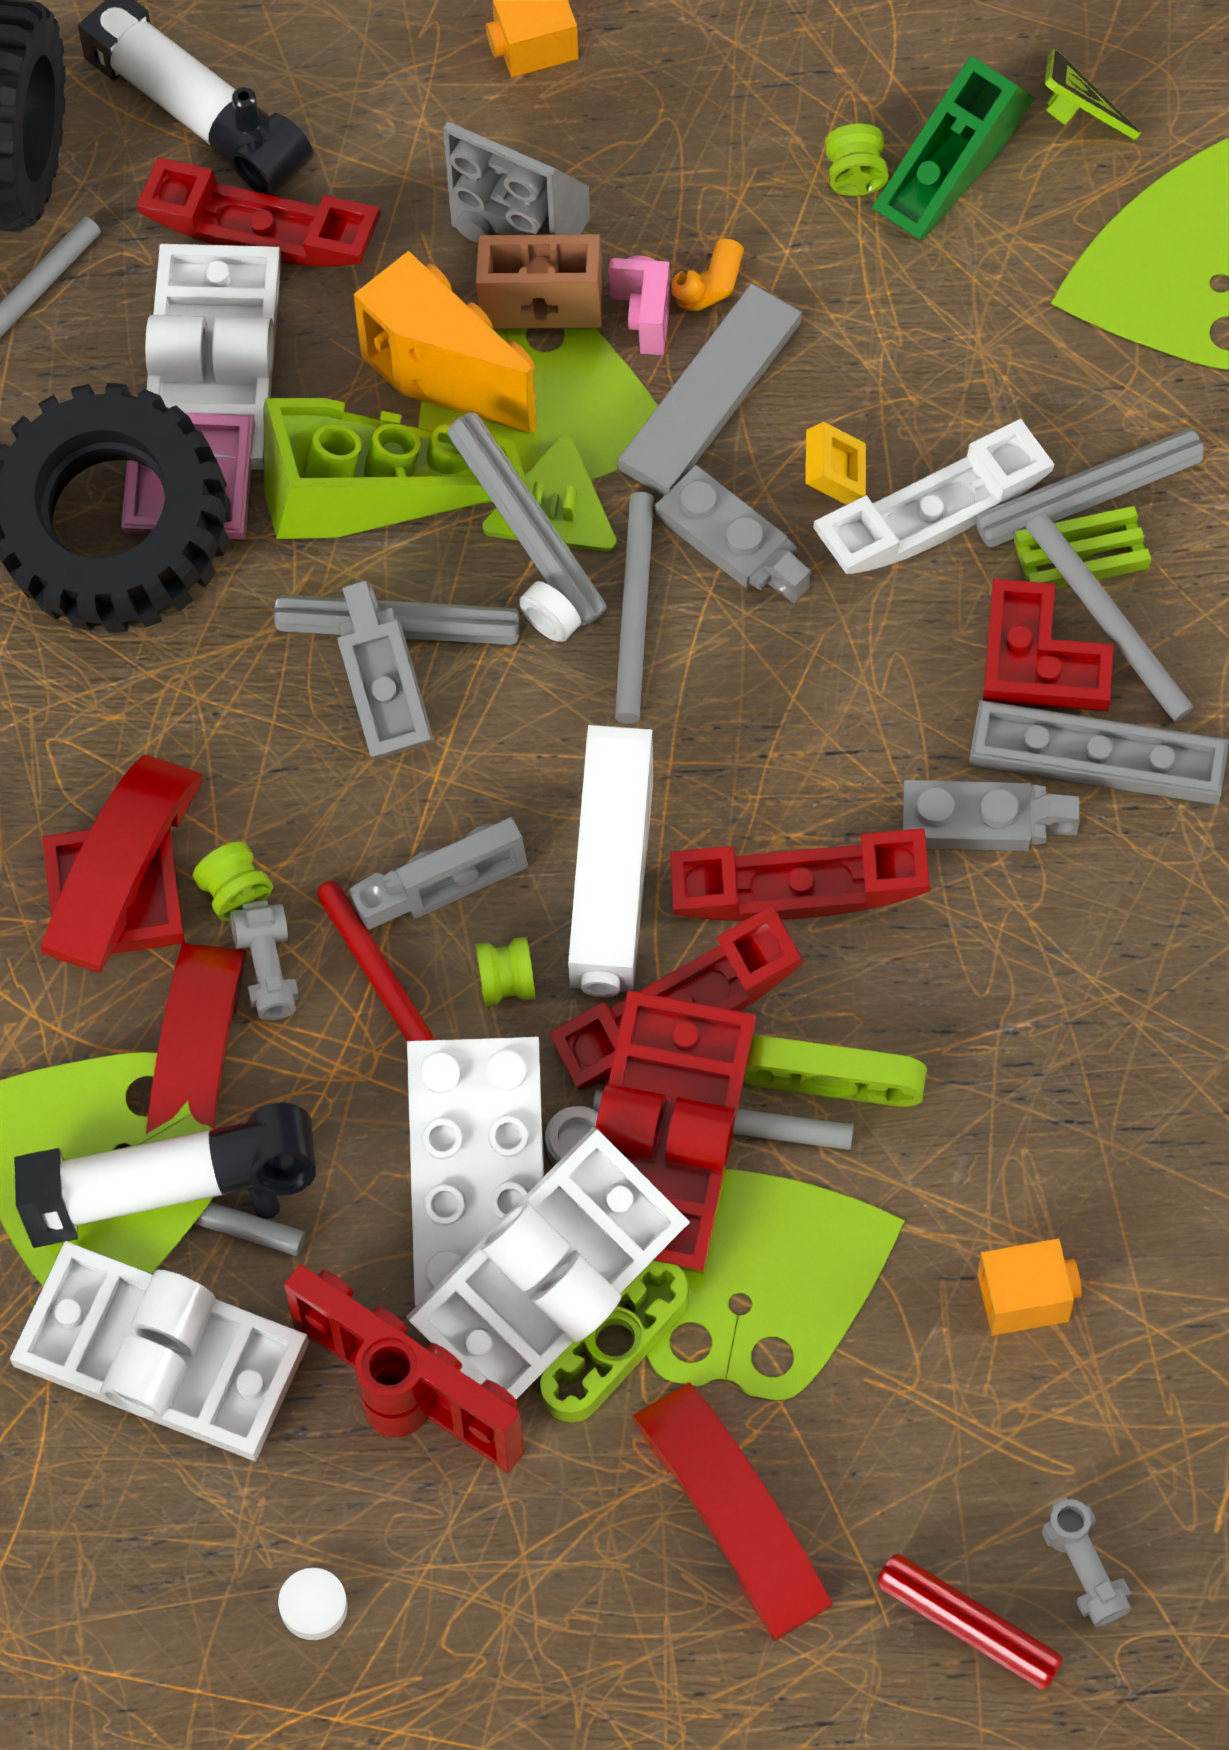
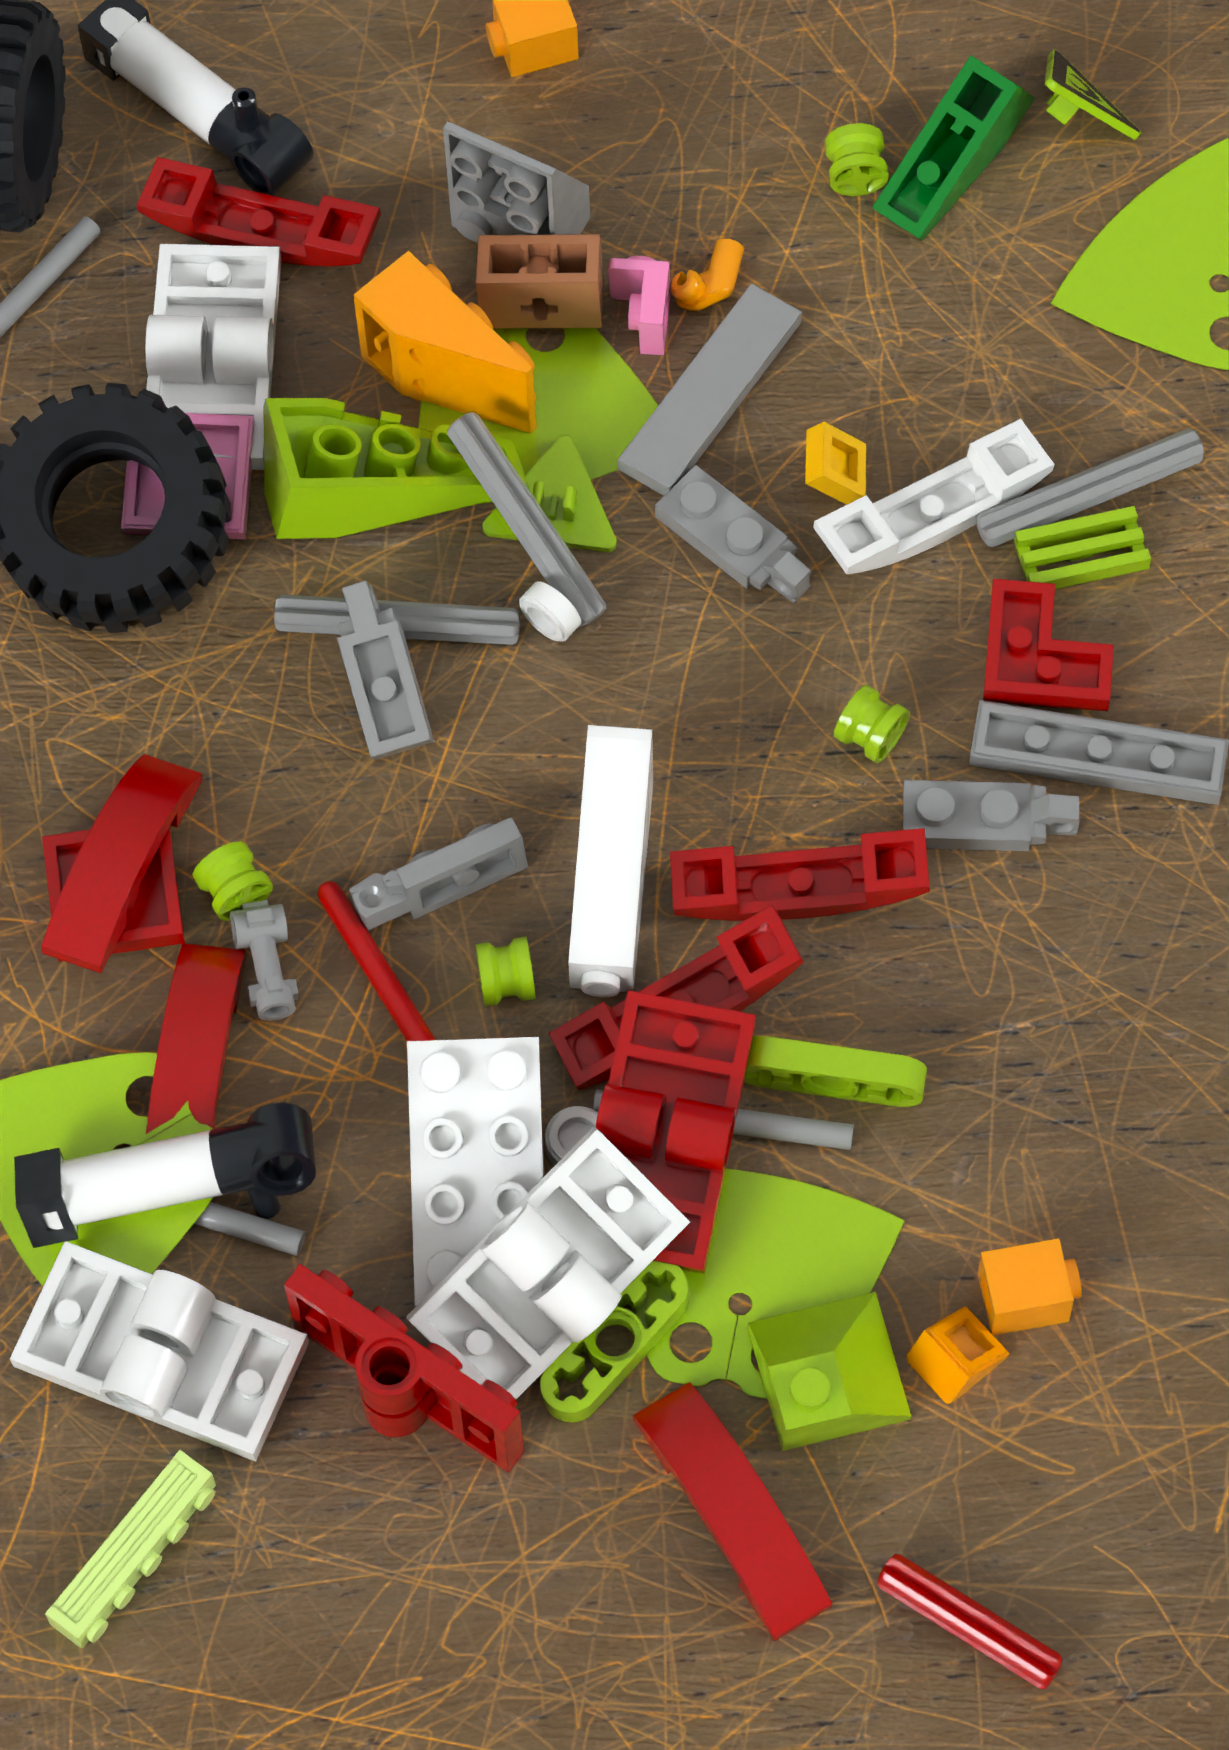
(132, 1550): none -> yellowish green piece
(313, 1603): white tile -> none
(634, 608): light grey bar -> none
(829, 1371): none -> lime slope
(871, 723): none -> lime wheel
(955, 1354): none -> light orange slope
(1068, 1533): light grey bar -> none
(1109, 617): light grey bar -> none

